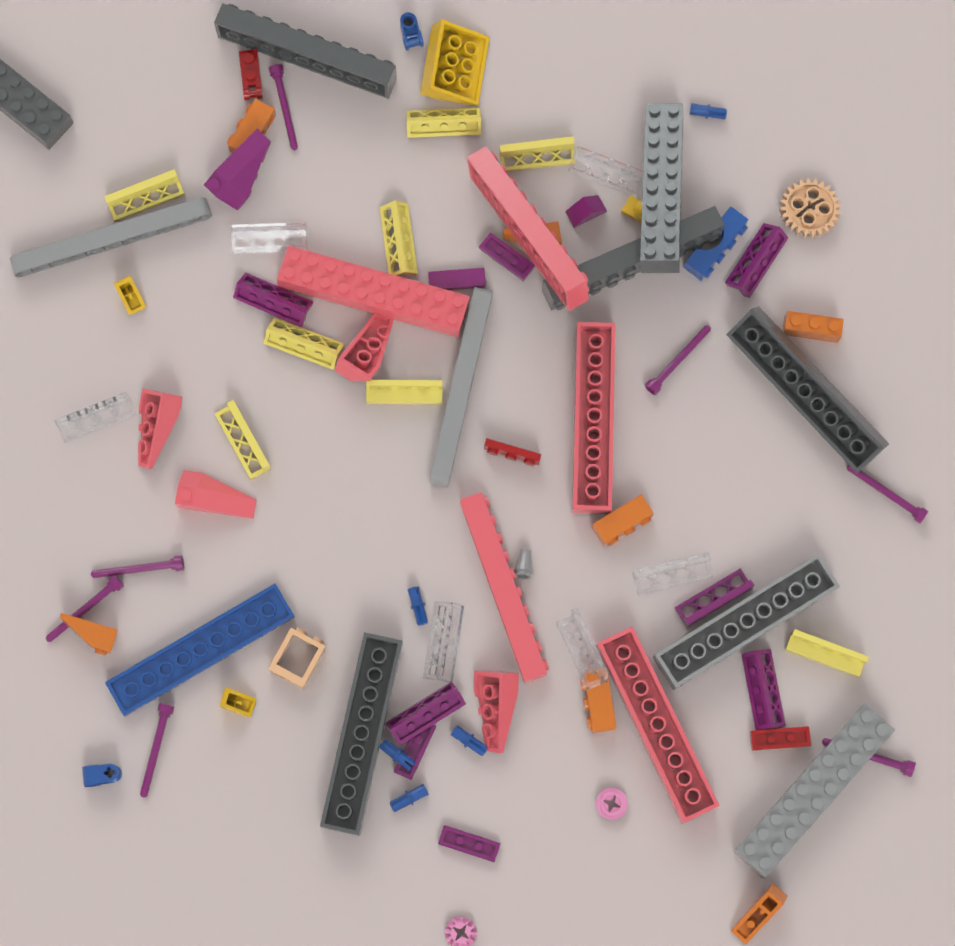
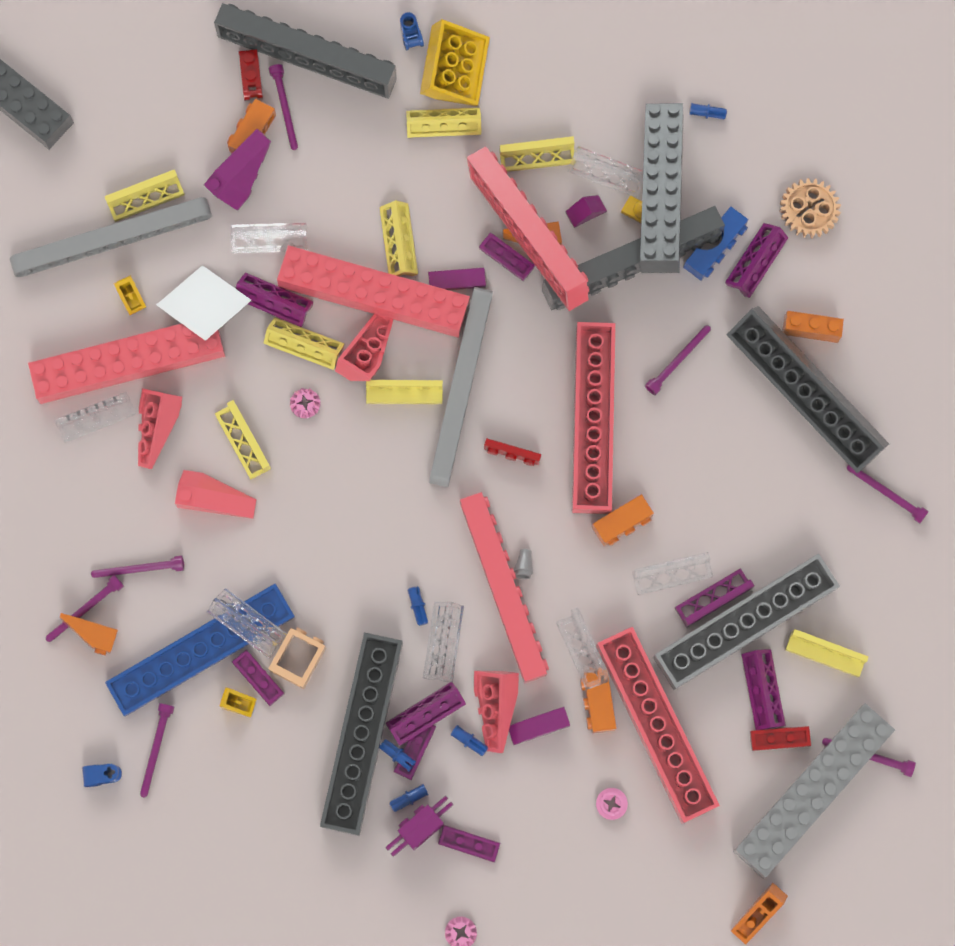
(121, 361): none -> coral brick
(203, 302): none -> white sticker
(244, 624): none -> clear fence
(258, 677): none -> magenta tile
(299, 410): none -> bright pink gear
(420, 826): none -> magenta brick
(539, 726): none -> magenta slope

